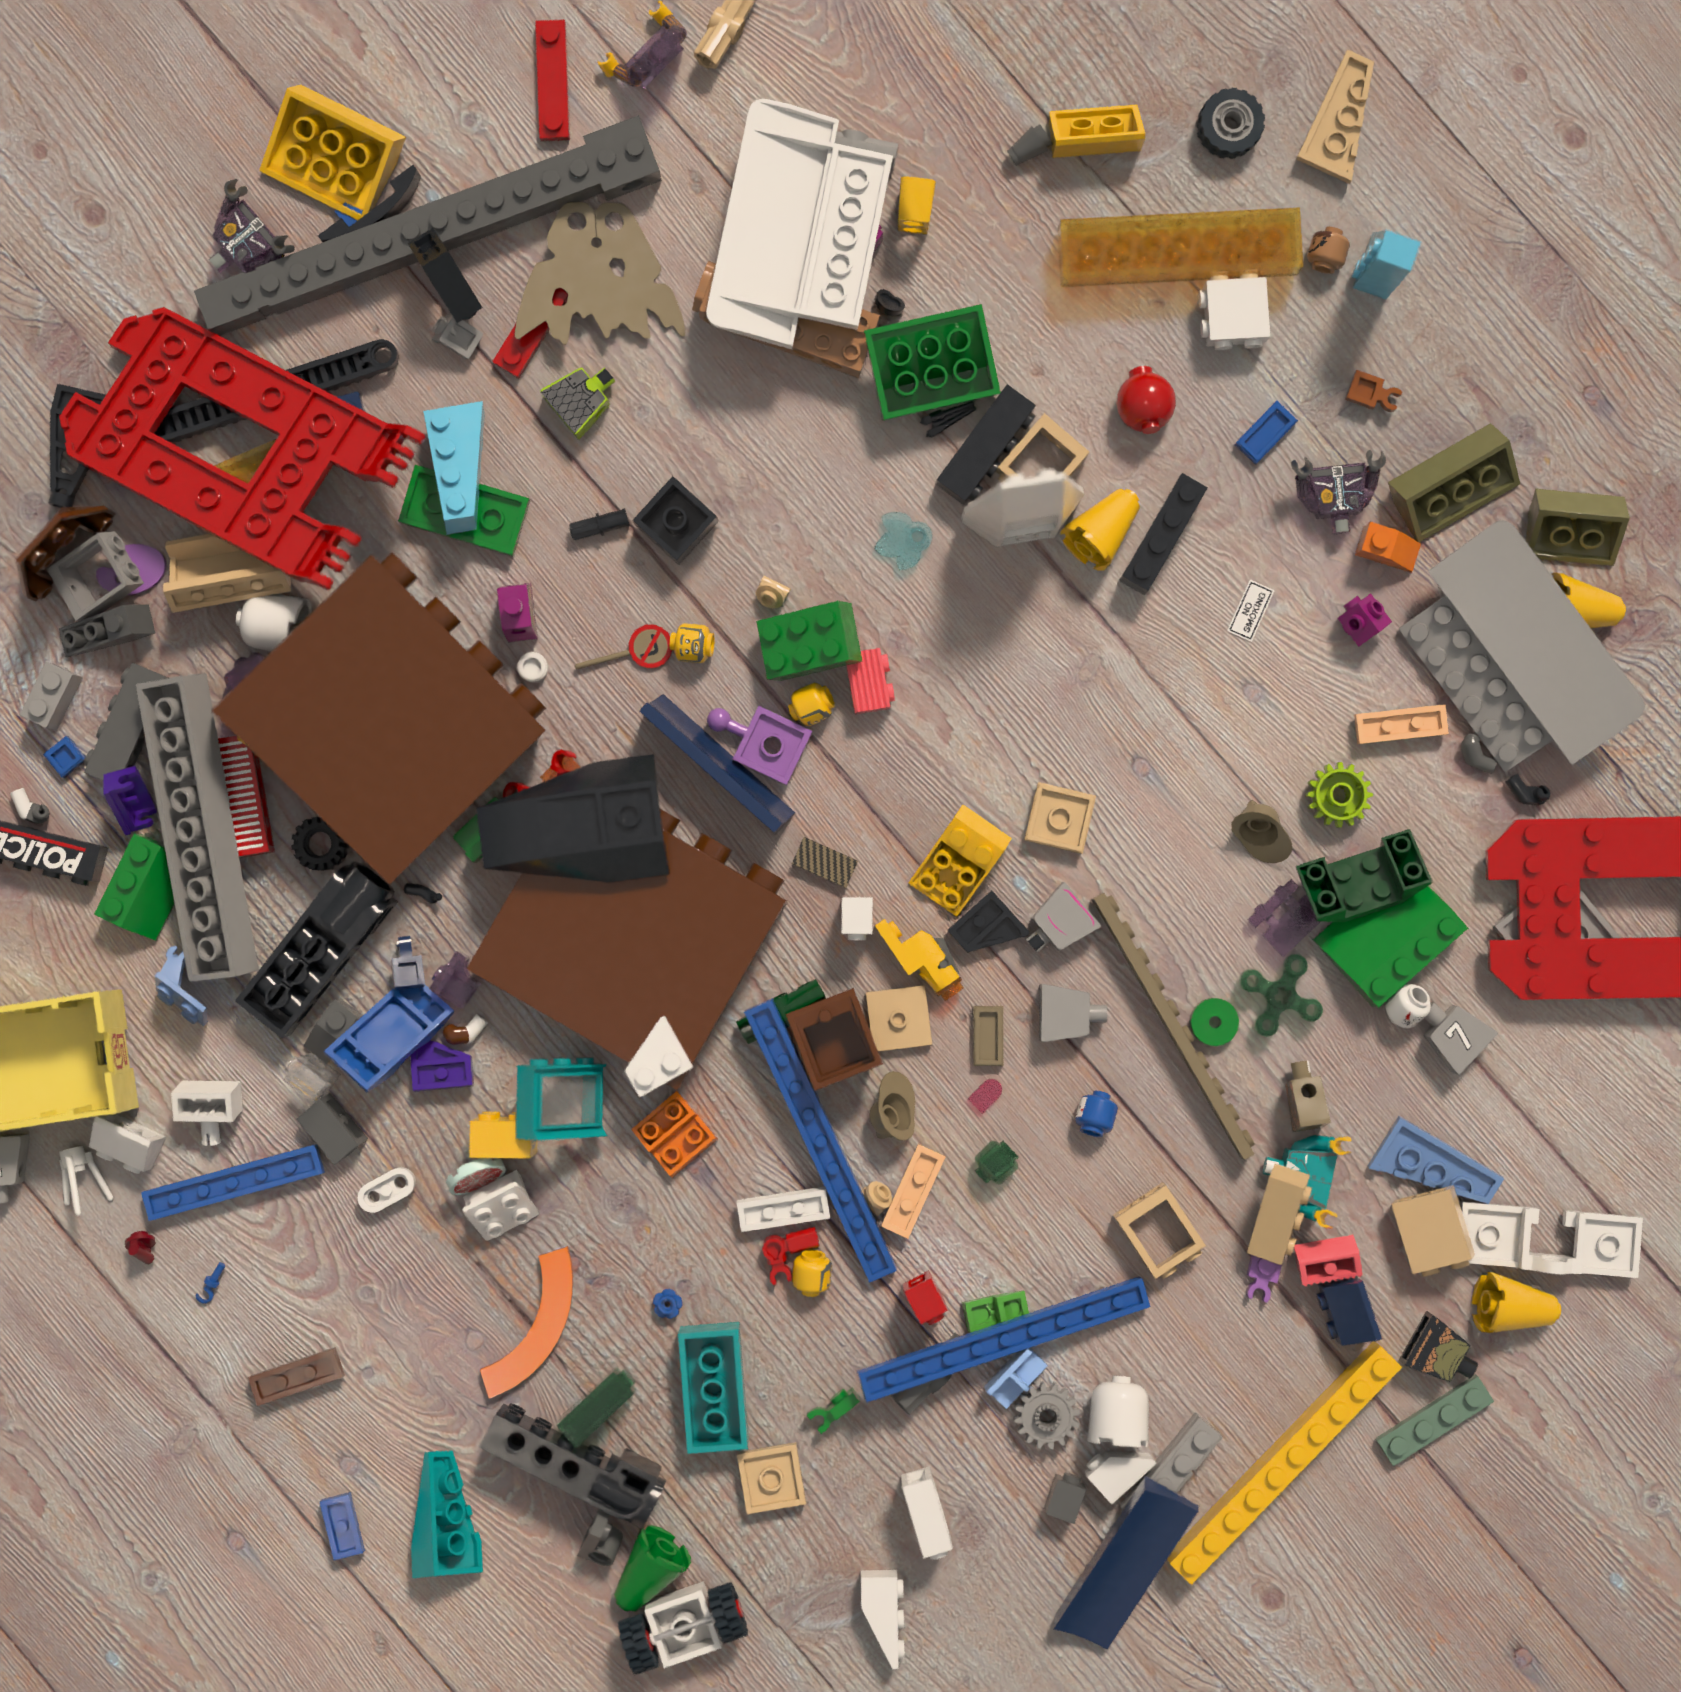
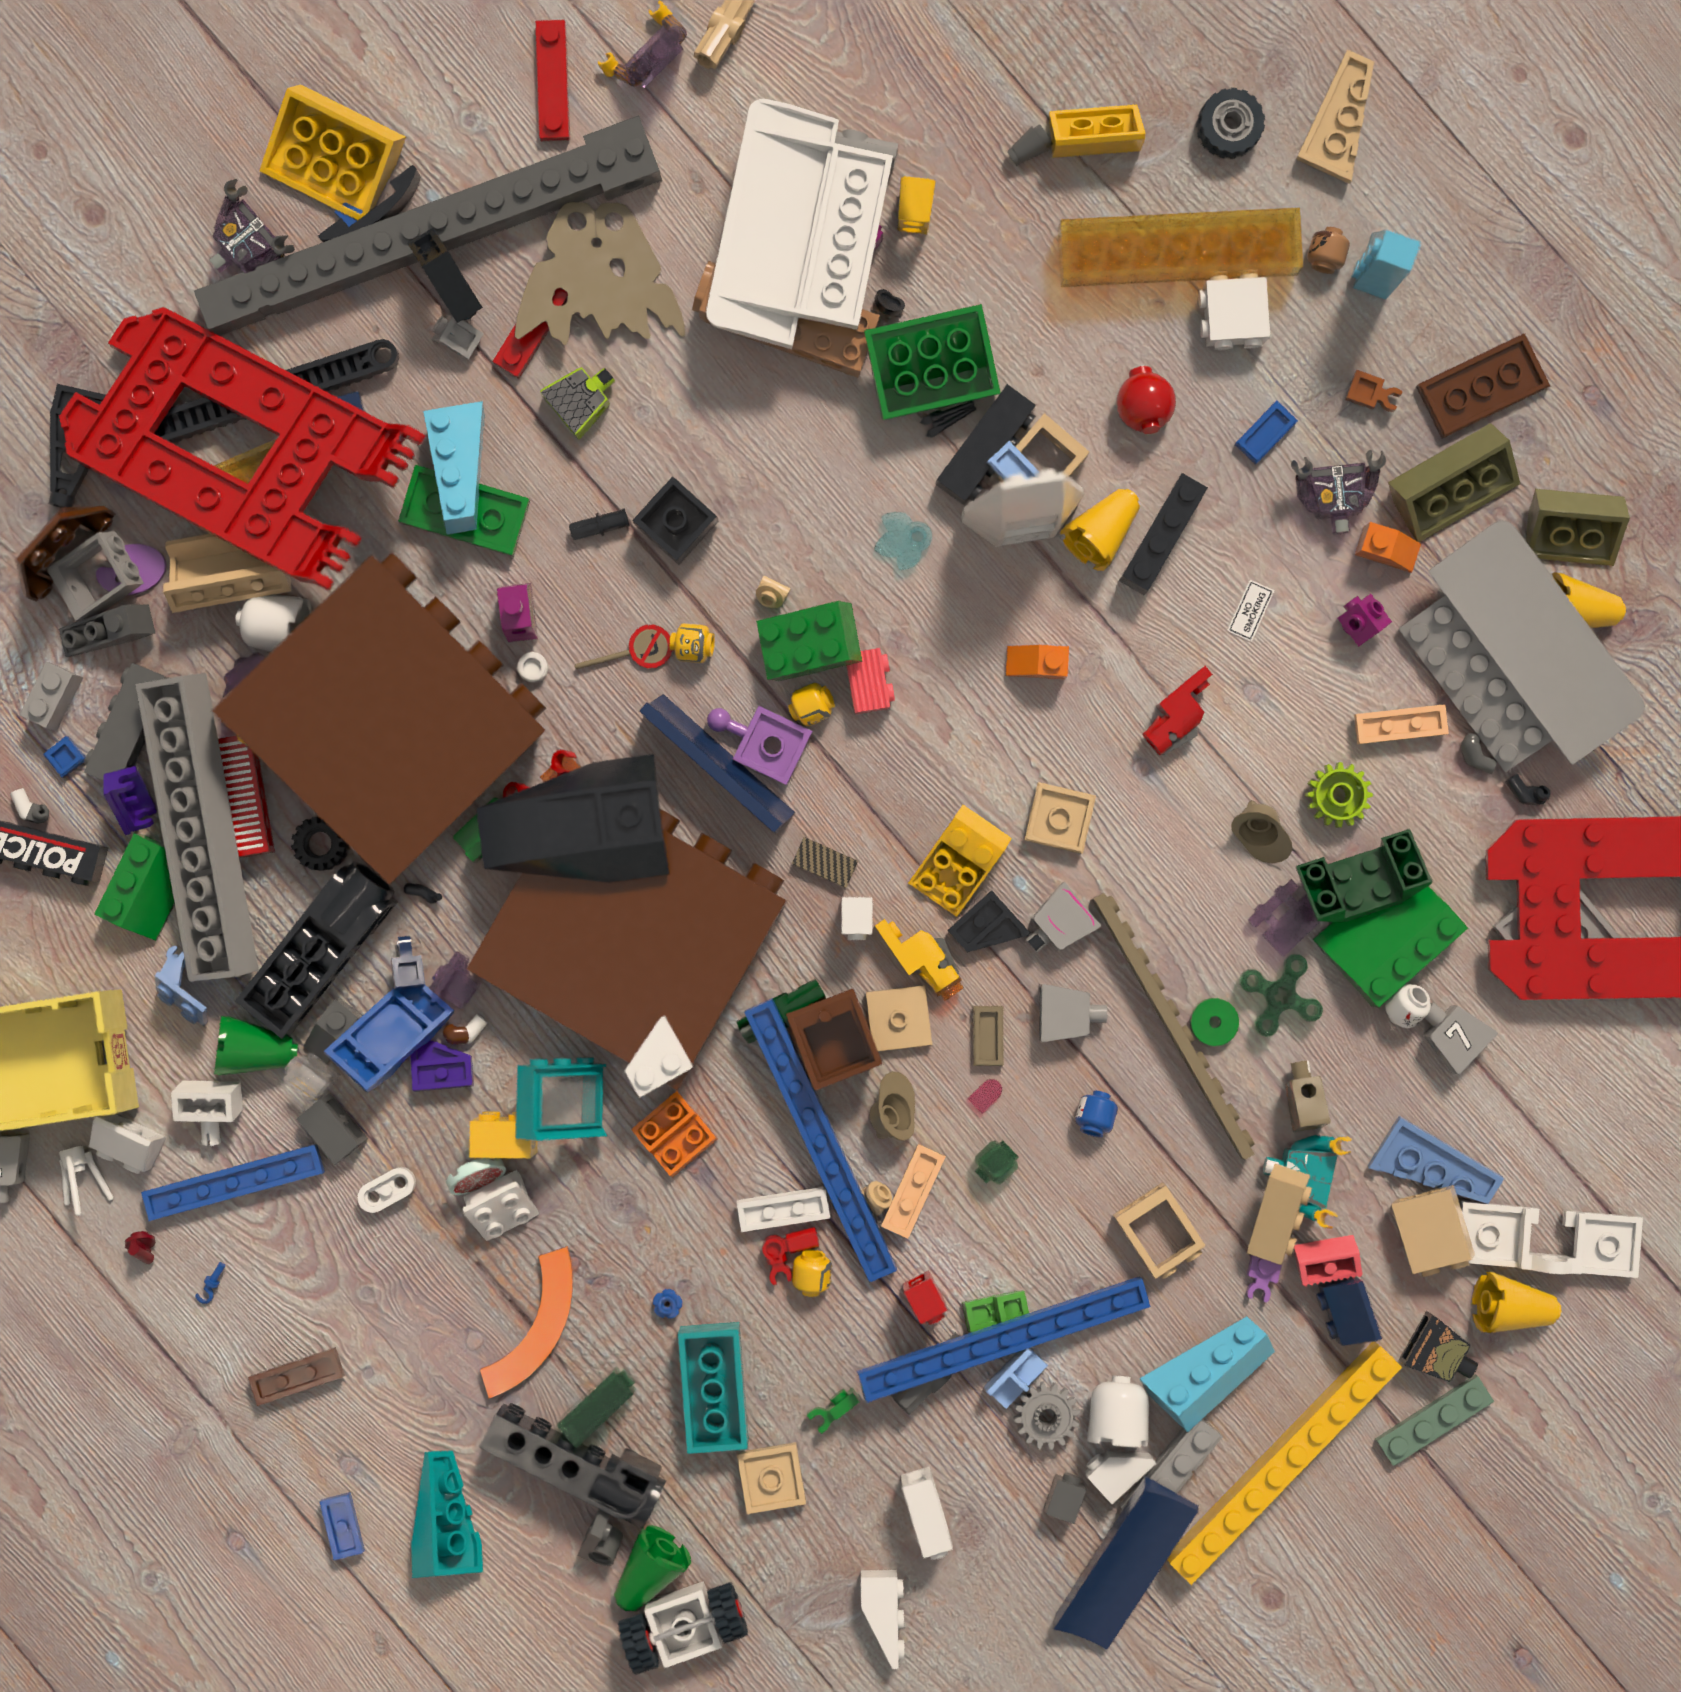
(250, 1048): none -> green cone
(1011, 462): none -> light blue tile
(1037, 661): none -> orange slope
(1180, 715): none -> red plate
(1208, 1372): none -> medium azure wedge
(1483, 386): none -> reddish brown tile

